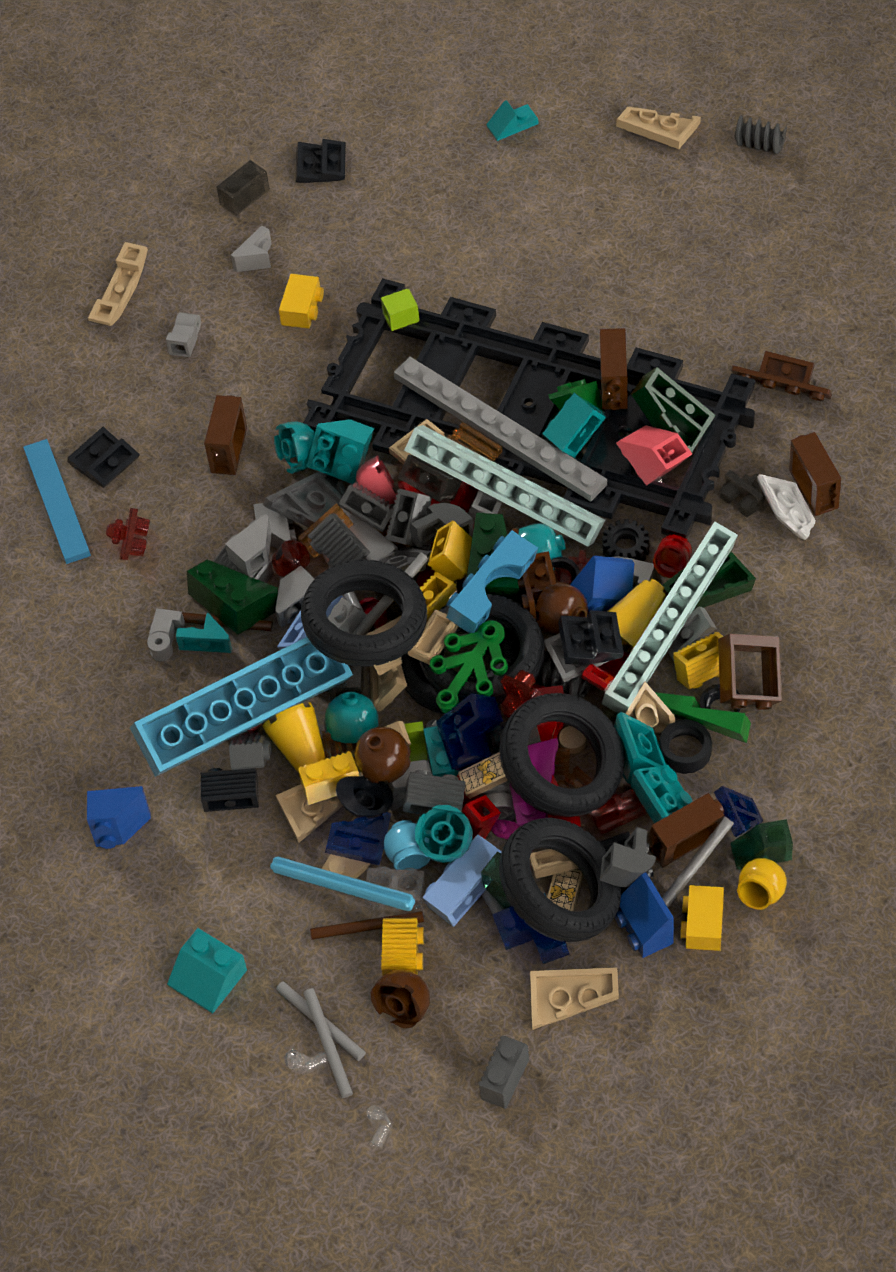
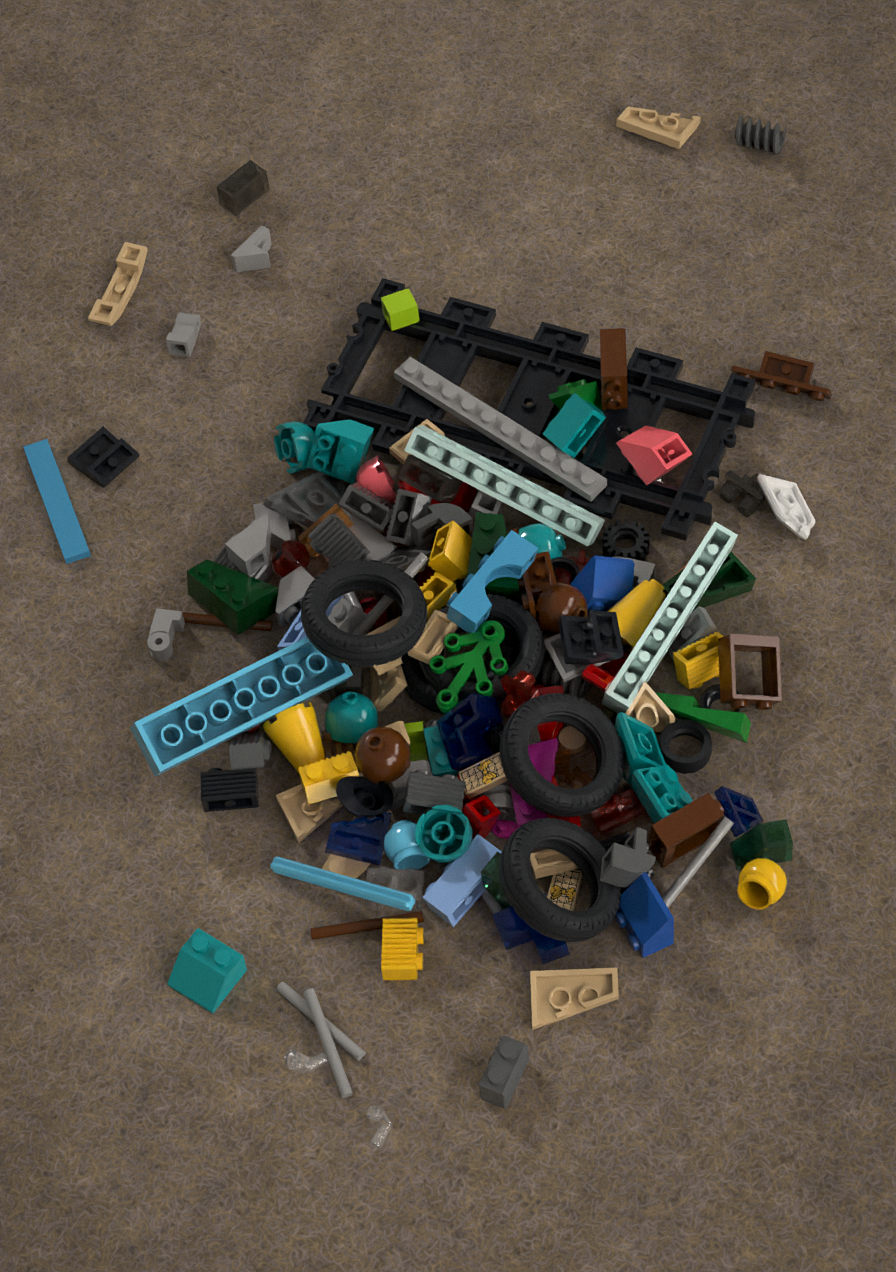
(116, 814): blue slope -> none
(133, 525): clear red hips -> none
(210, 639): teal slope -> none
(225, 435): reddish brown window -> none
(300, 301): yellow brick -> none
(320, 162): black slope -> none
(401, 993): reddish brown cylinder -> none
(476, 441): clear orange tile -> none
(510, 121): teal slope -> none
(670, 561): red wheel -> none
(672, 407): dark green wedge -> none
(704, 917): yellow brick -> none
(815, 474): reddish brown window -> none

